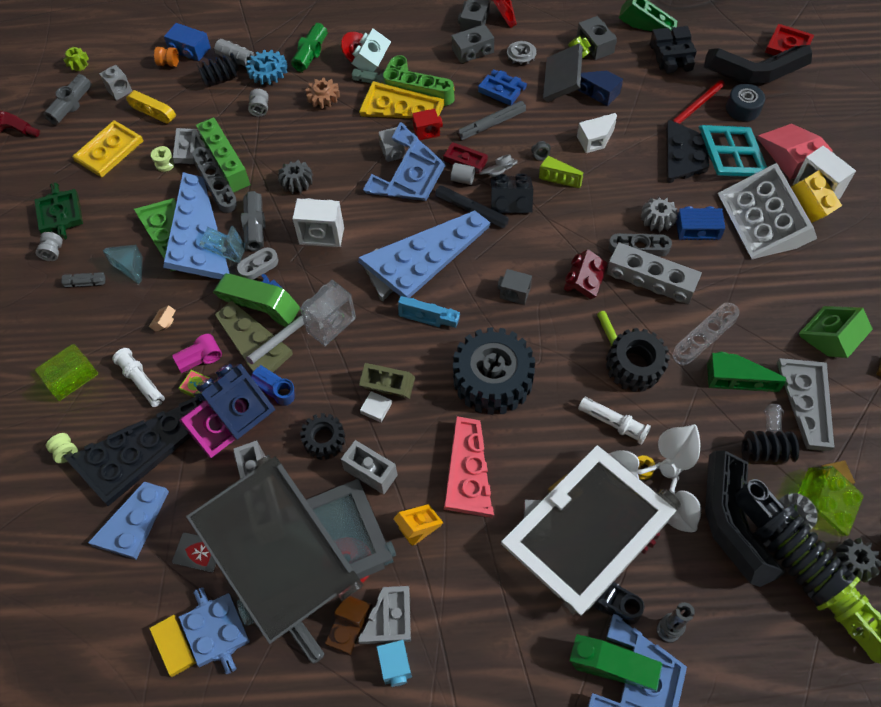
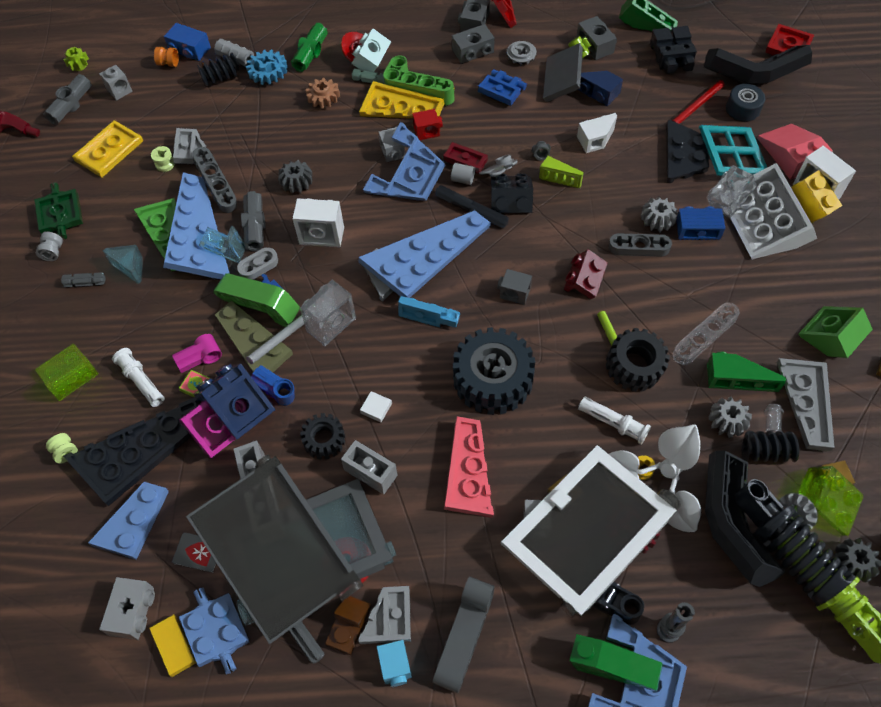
(126, 622): none -> light grey brick
(151, 106): yellow beam -> none
(162, 319): light nougat plate -> none
(223, 154): bright green brick -> none
(258, 102): light grey wheel -> none
(387, 380): olive brick -> none
(417, 523): light orange slope -> none
(464, 634): none -> dark grey beam
(491, 120): dark grey axle -> none
(653, 273): light grey brick -> none
(721, 415): none -> light grey gear
(732, 190): none -> clear brick

